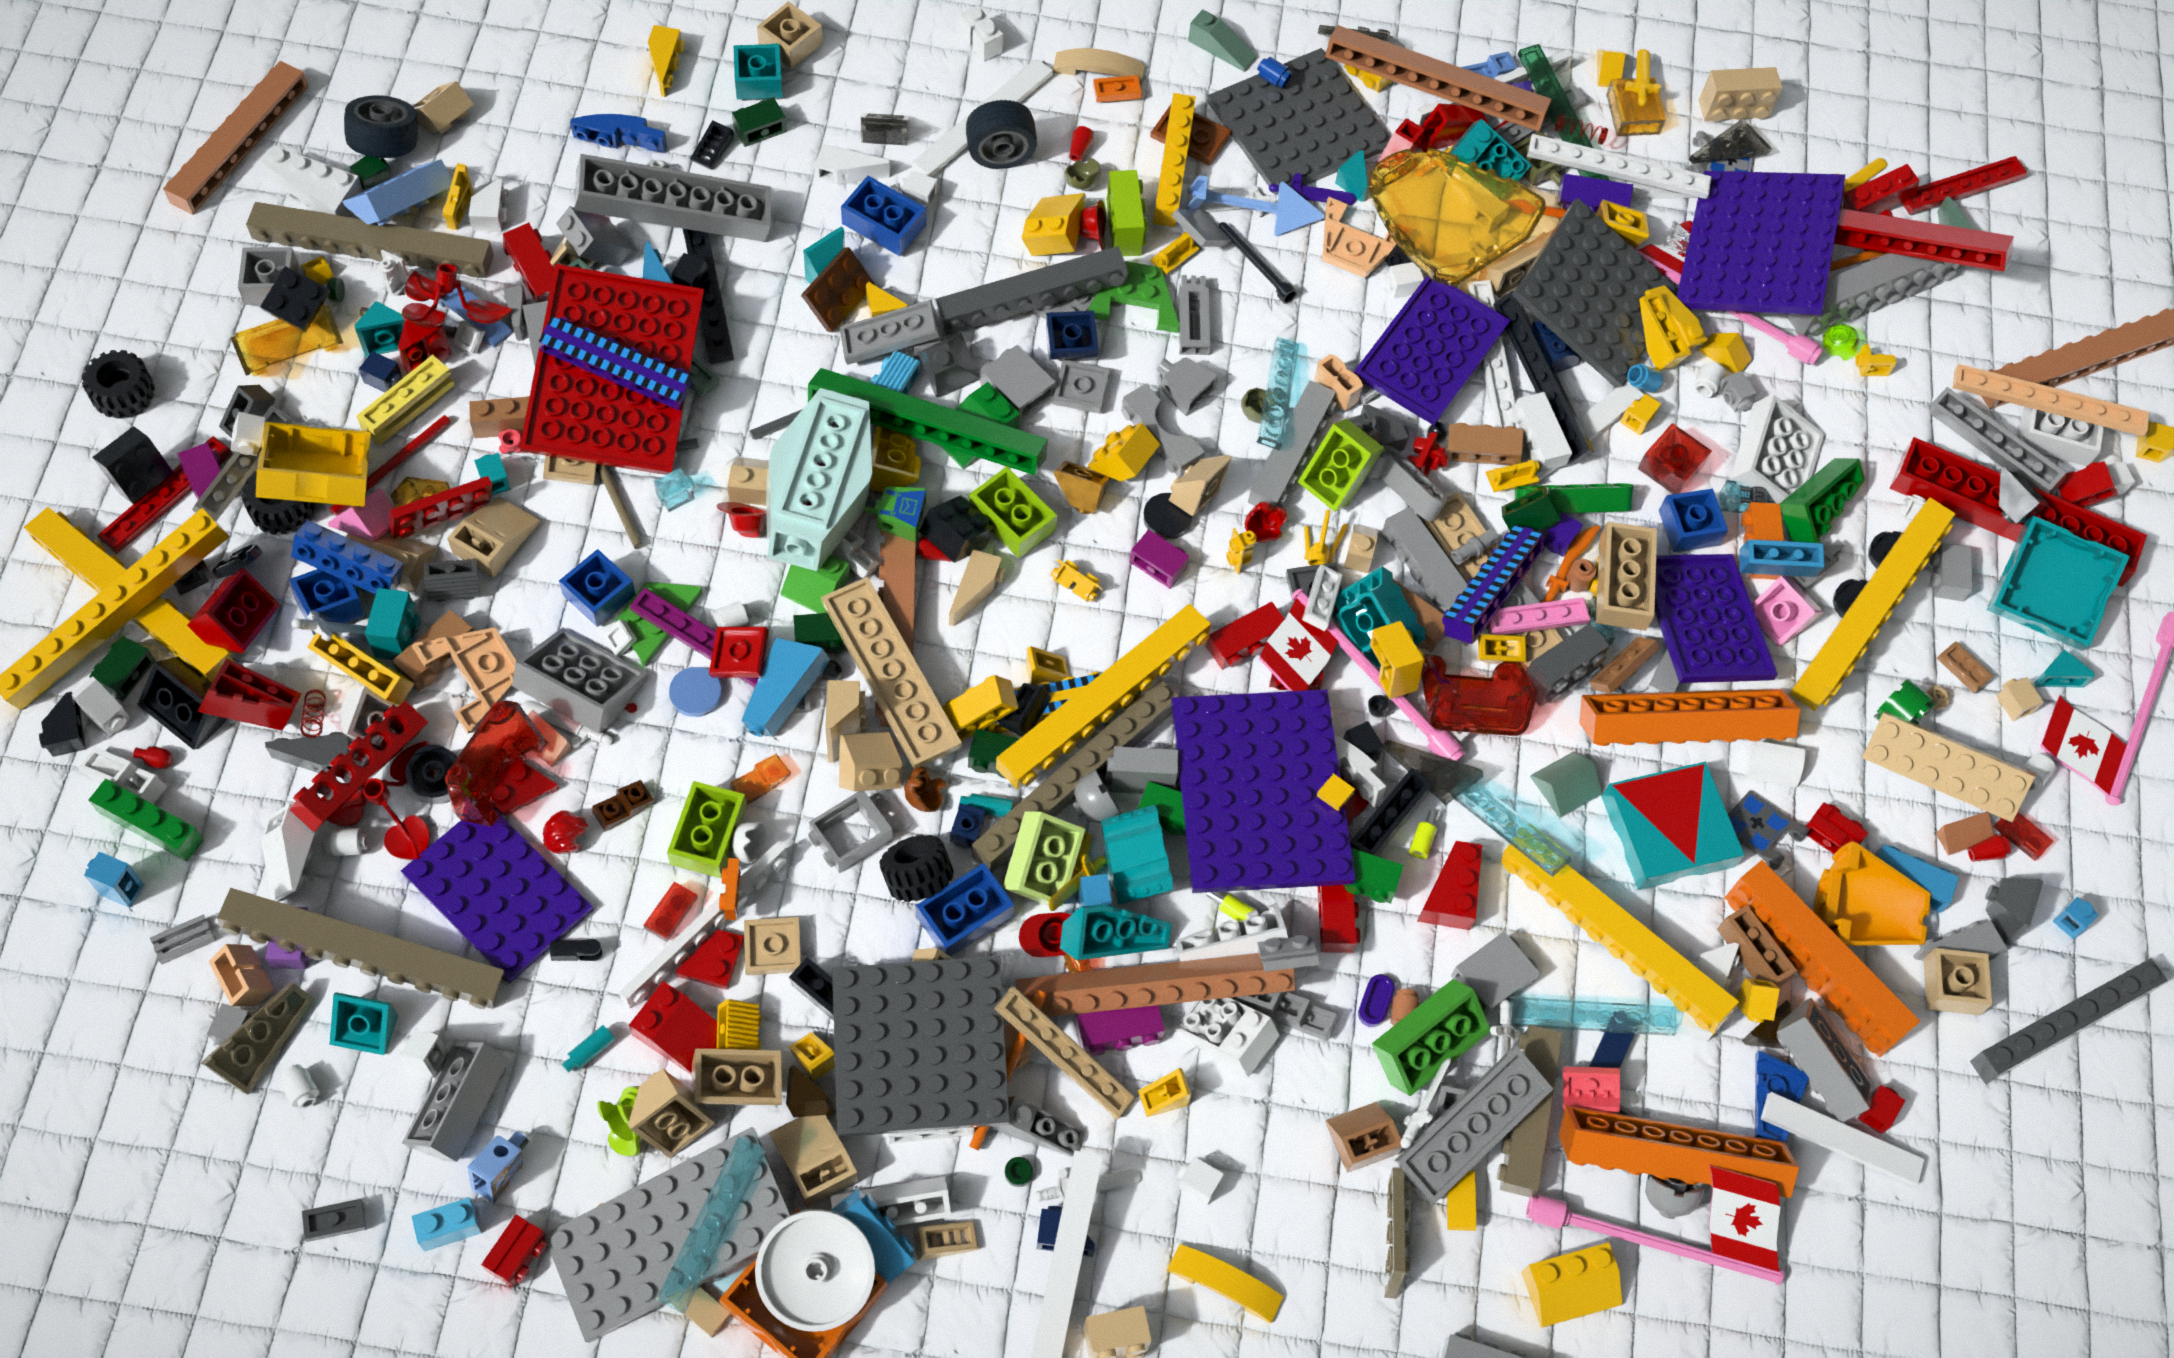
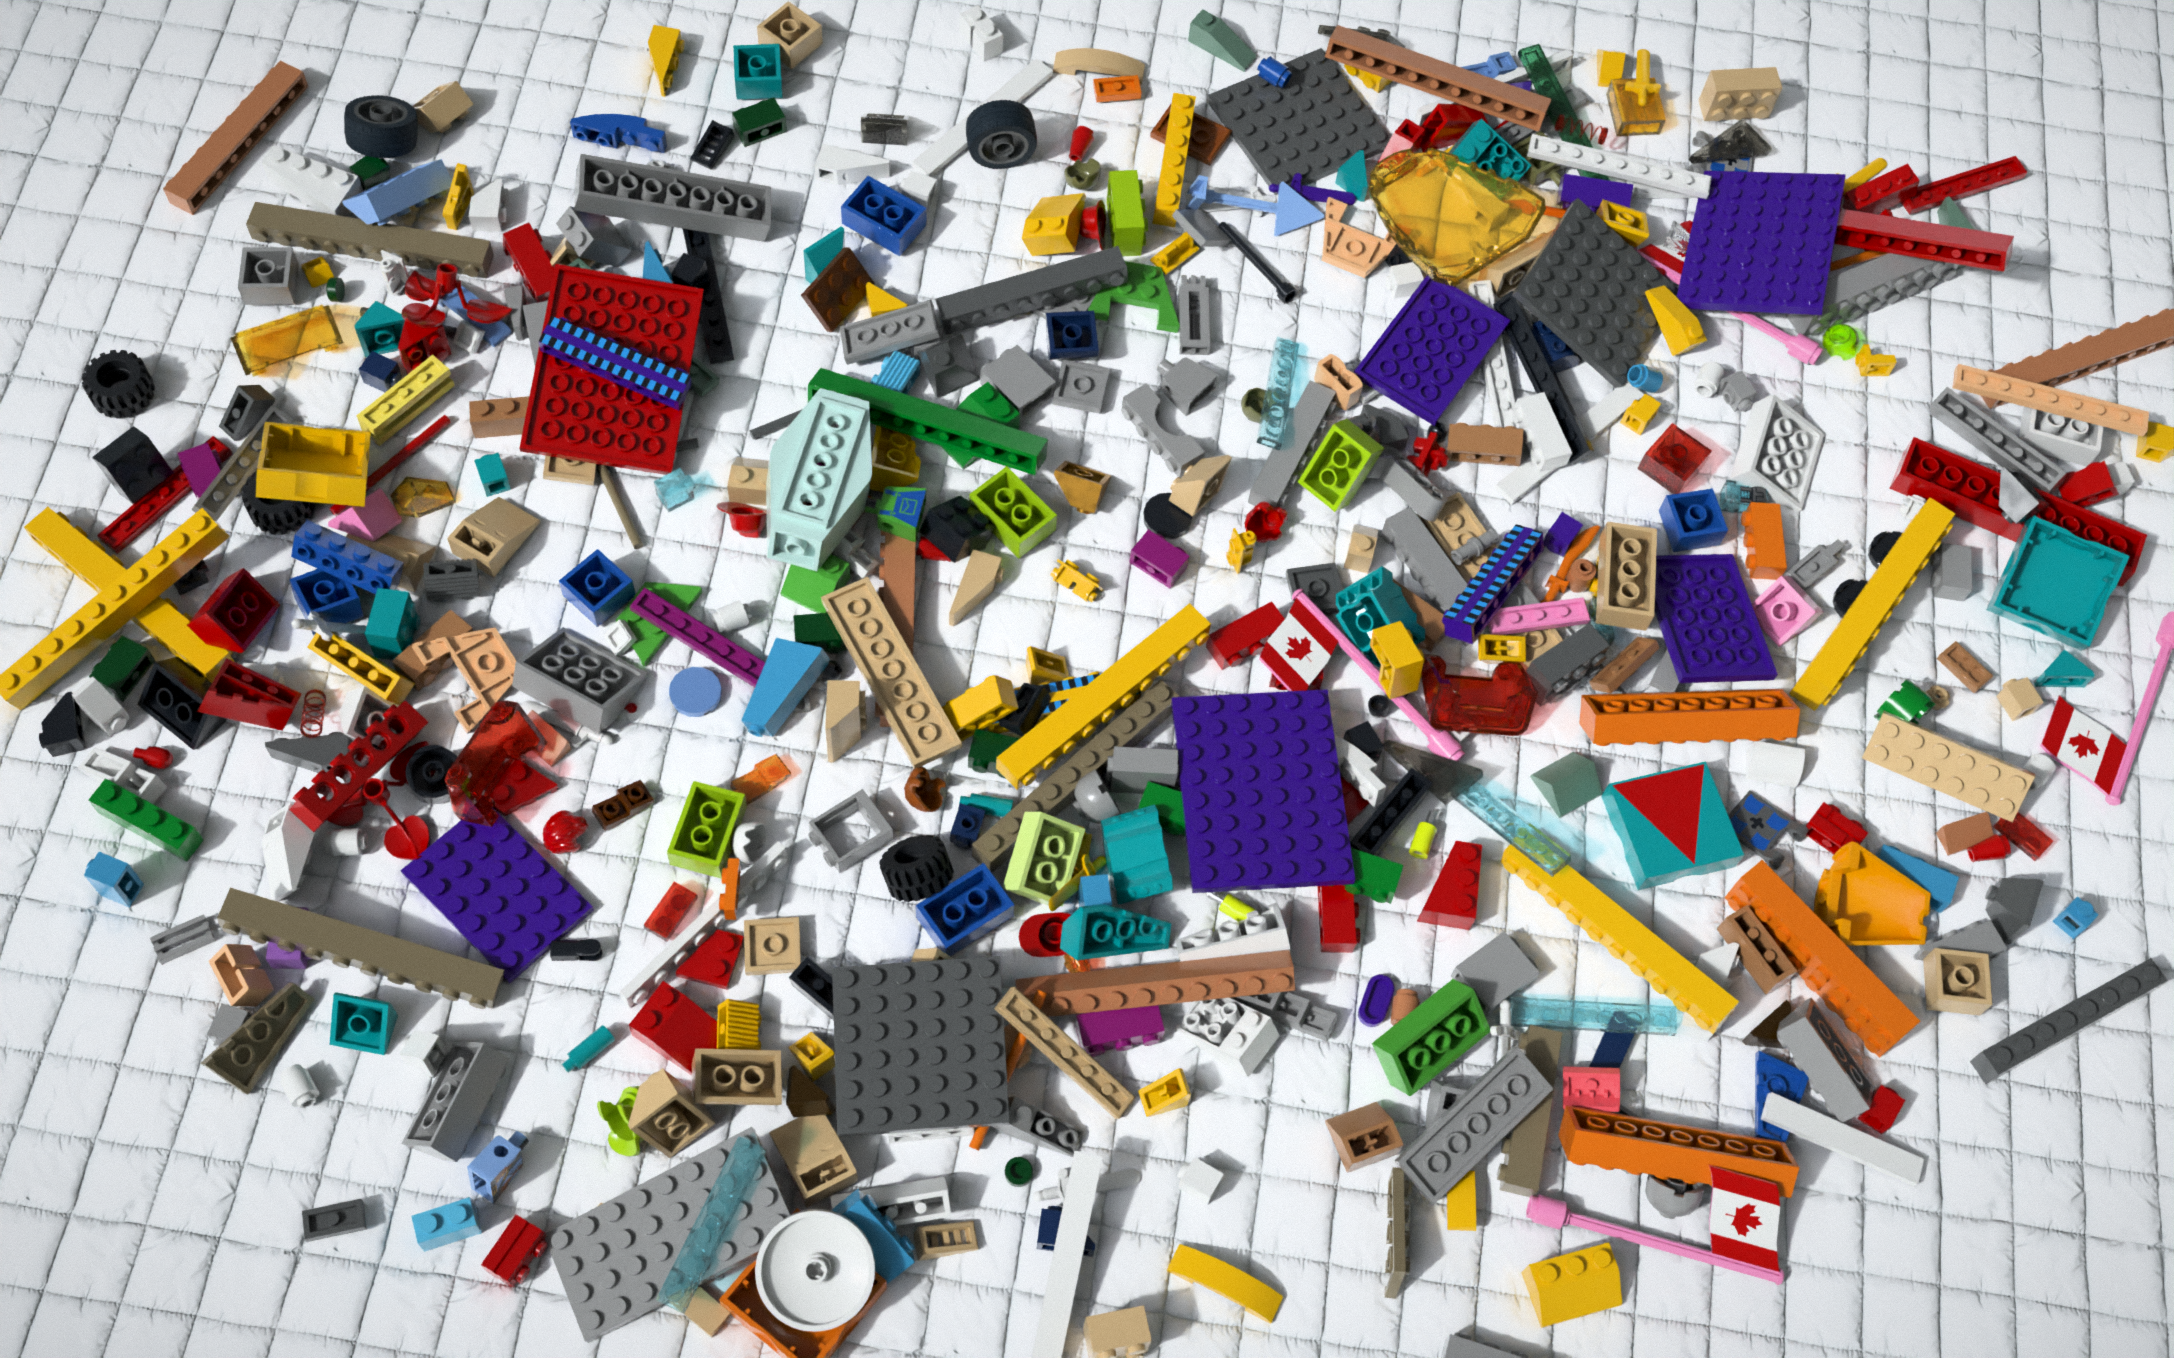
(237, 561): black tile -> none
(247, 433): white brick -> none
(295, 299): black plate -> none
(439, 507): red plate -> none
(506, 436): coral plate -> none
(738, 652): red tile -> none
(869, 762): tan slope -> none
(1124, 452): yellow slope -> none
(1288, 953): light grey plate -> none
(1319, 551): yellow plant -> none
(1322, 597): white tile -> none
(1335, 792): yellow tile -> none
(1417, 1120): white sword -> none
(1513, 476): yellow hinge -> none
(1533, 510): dark green brick -> none
(1587, 497): green beam -> none
(1661, 333): yellow slope -> none
(1727, 350): yellow slope -> none
(1758, 999): yellow slope -> none
(1781, 558): dark azure brick -> none
(1820, 499): green wedge -> none

